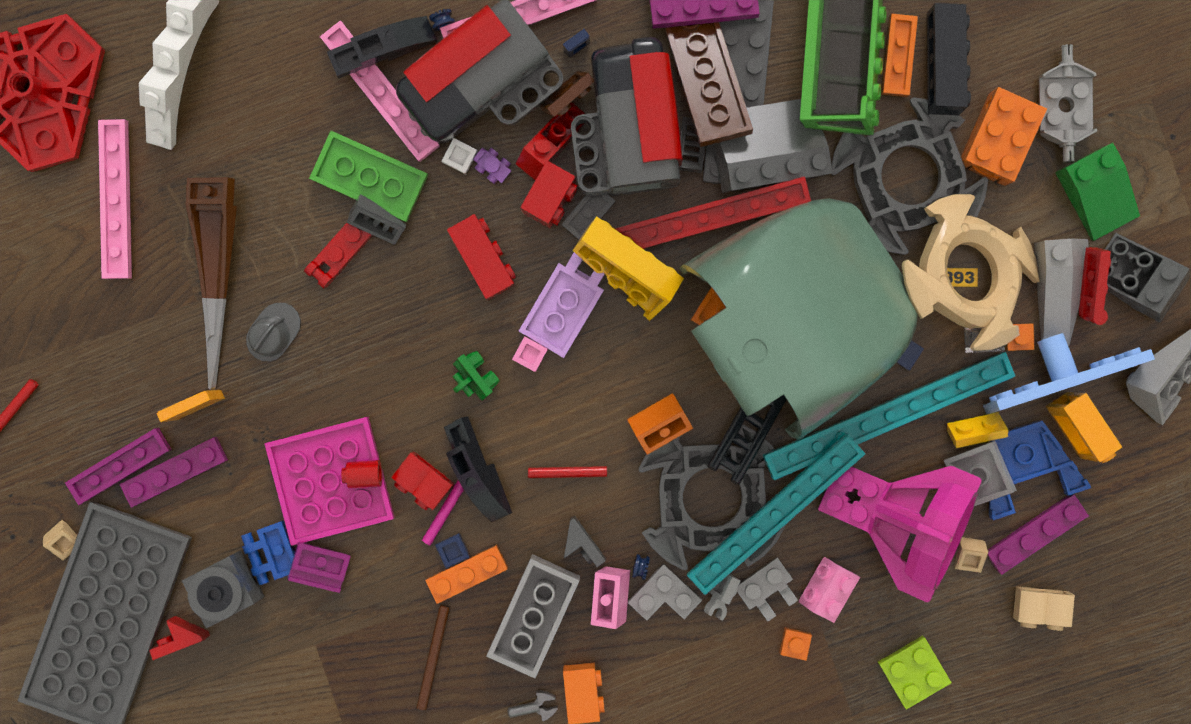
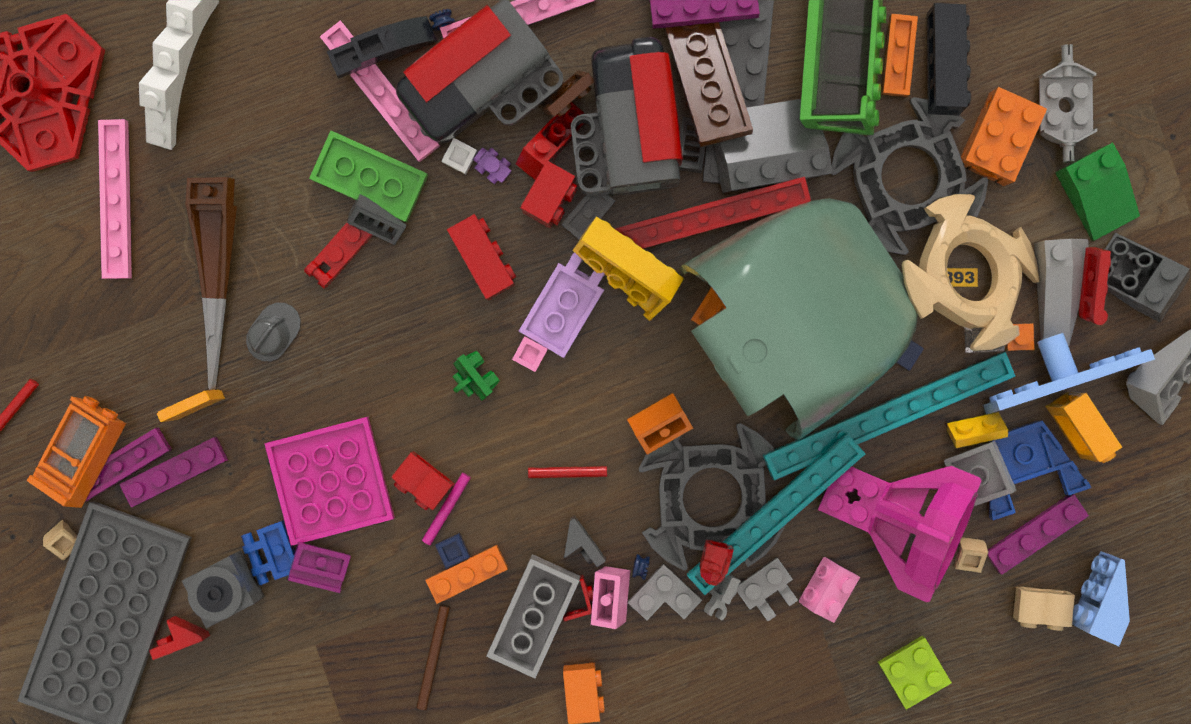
(77, 452): none -> orange door
(362, 474): red brick -> none
(475, 476): black slope -> none
(535, 706): flat silver bar -> none
(576, 43): dark blue tile -> none
(588, 594): none -> red bracket
(715, 561): none -> red rock
(751, 447): black bar -> none
(795, 644): orange plate -> none
(1104, 600): none -> light blue slope

